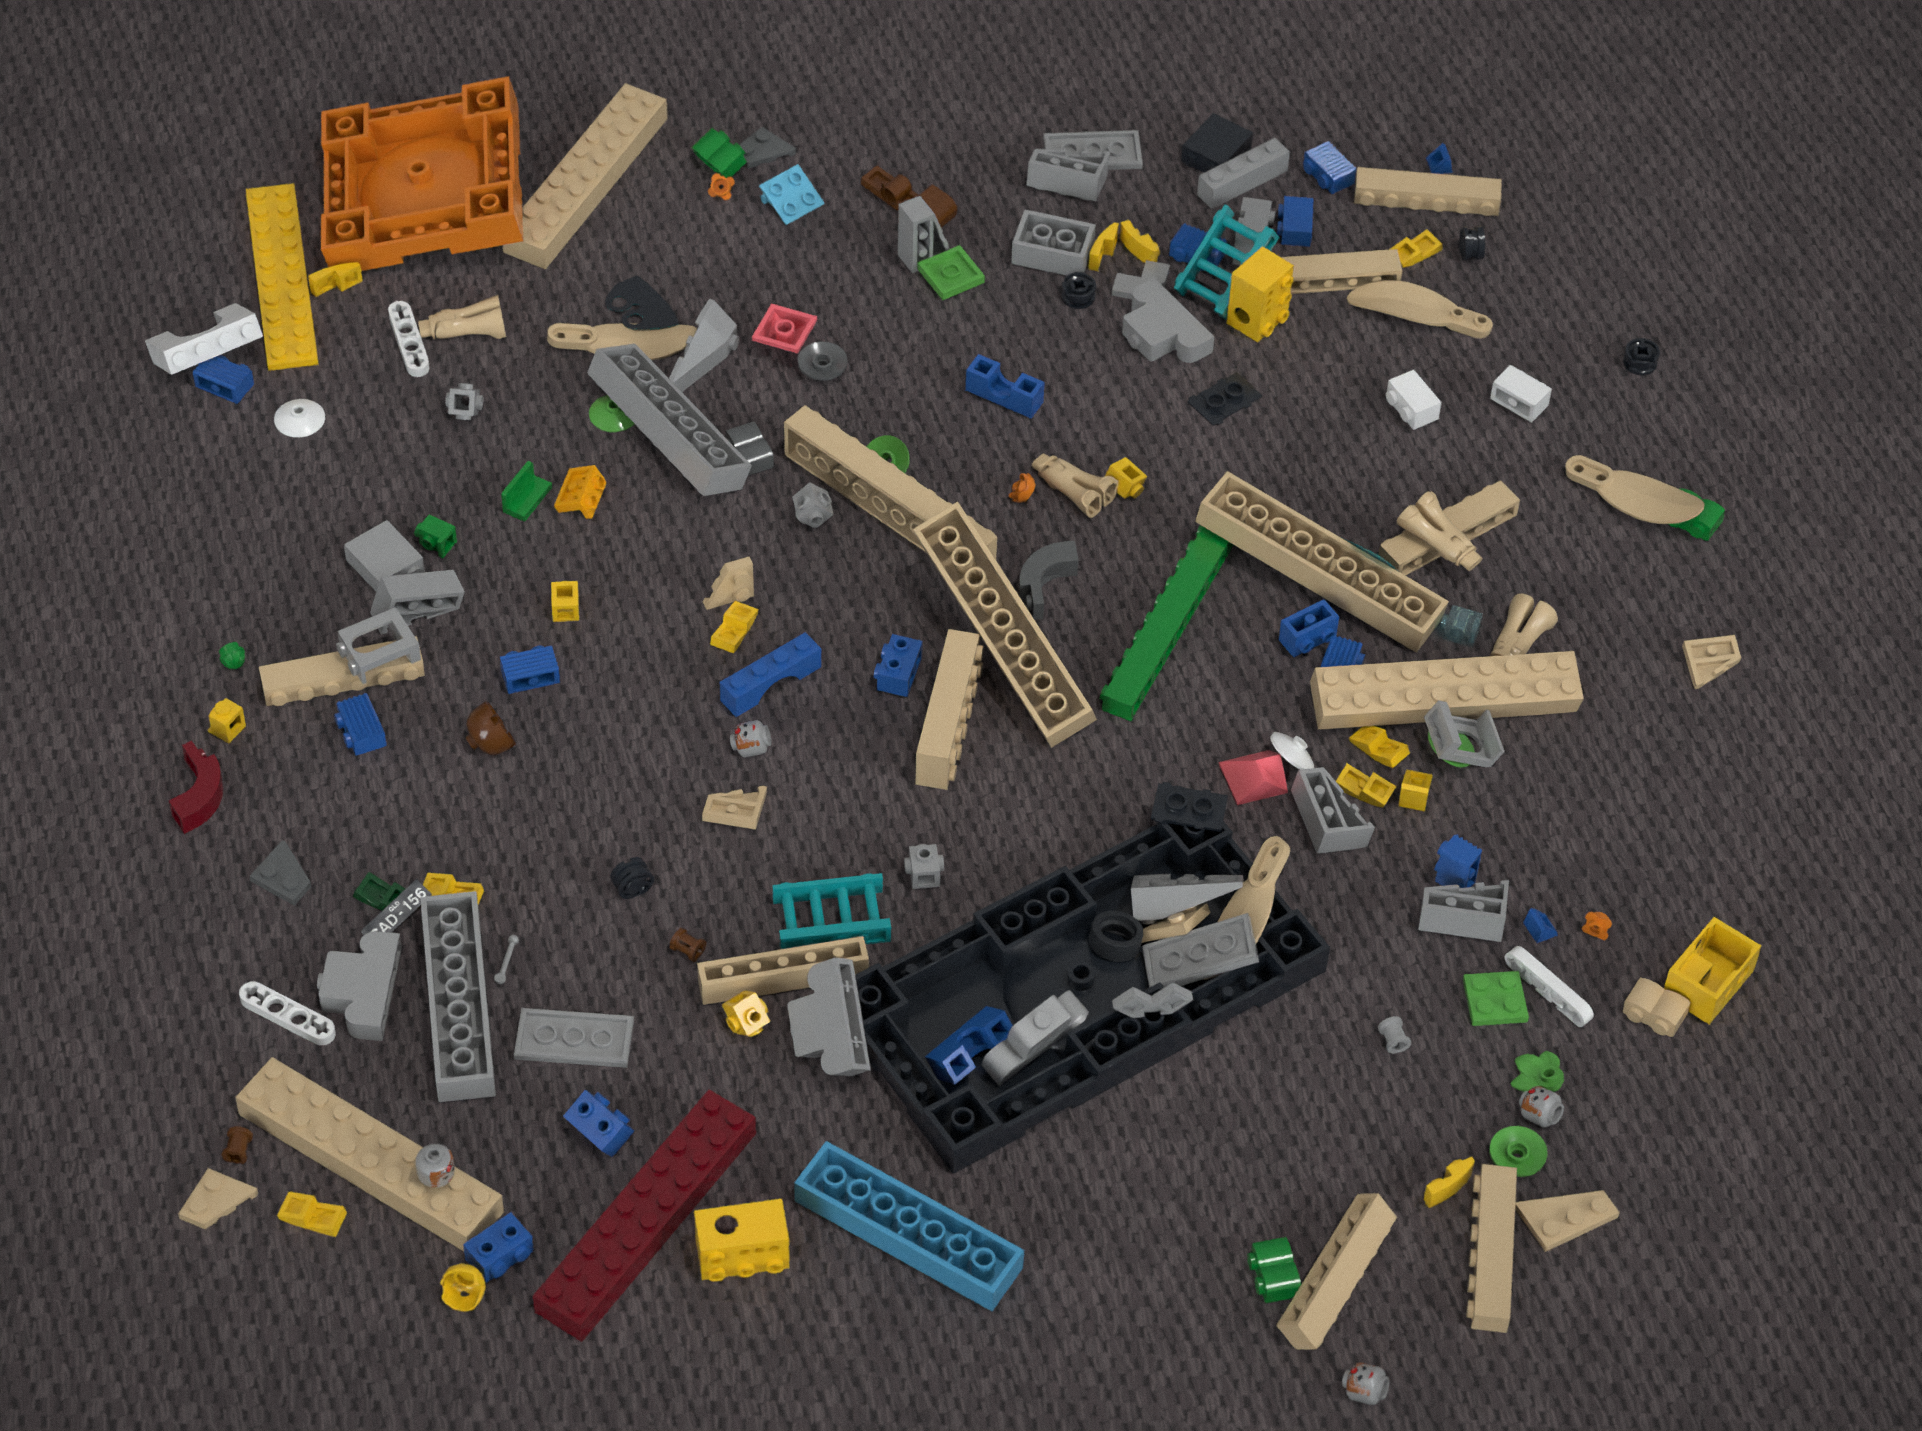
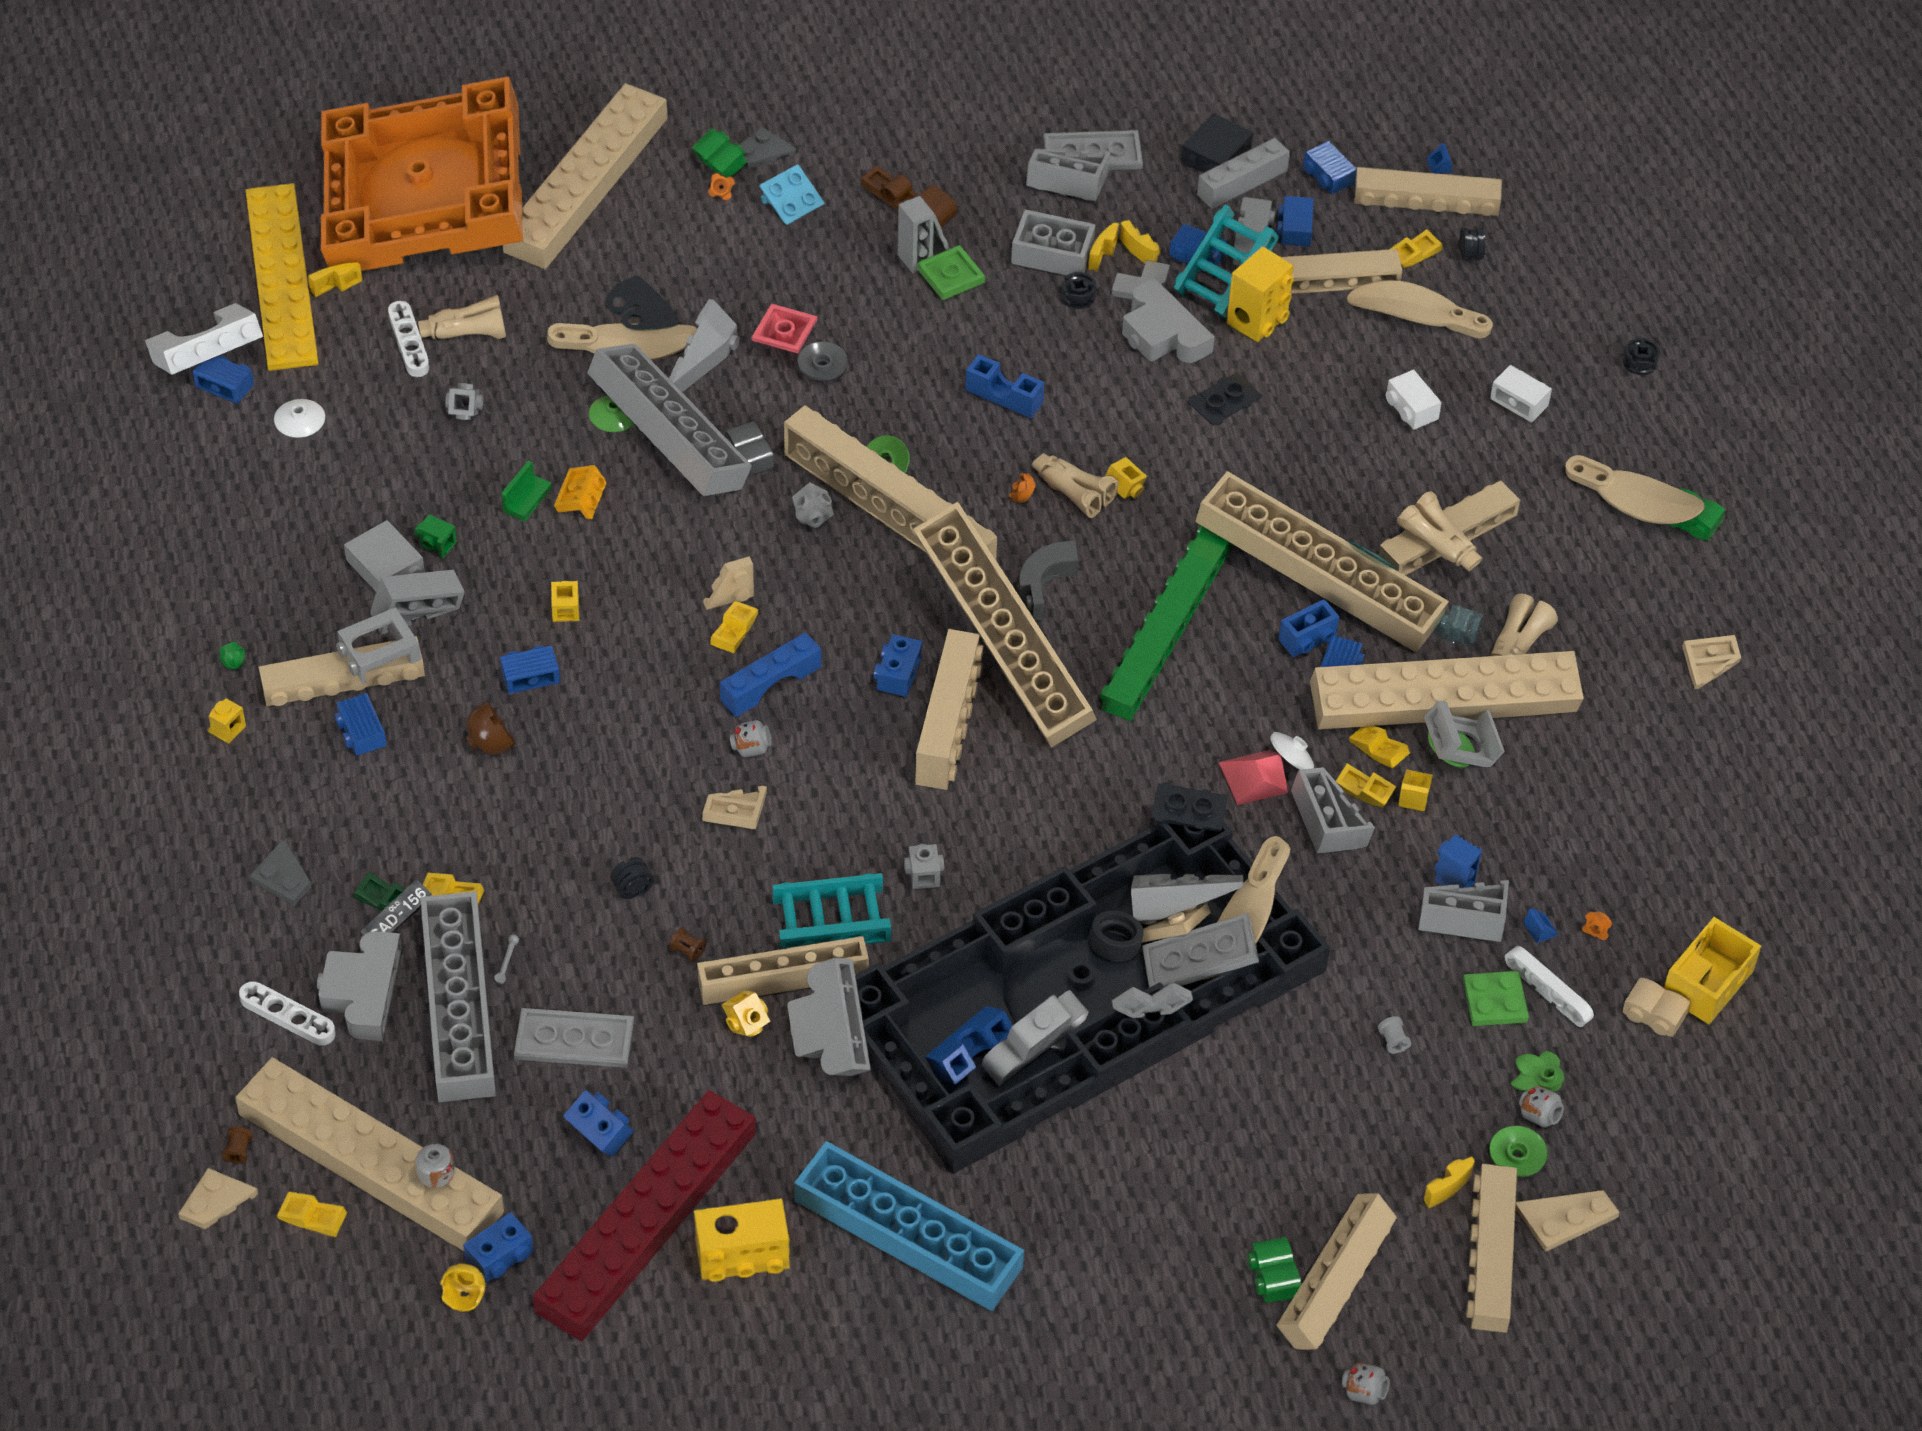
(205, 796): dark red arch -> none

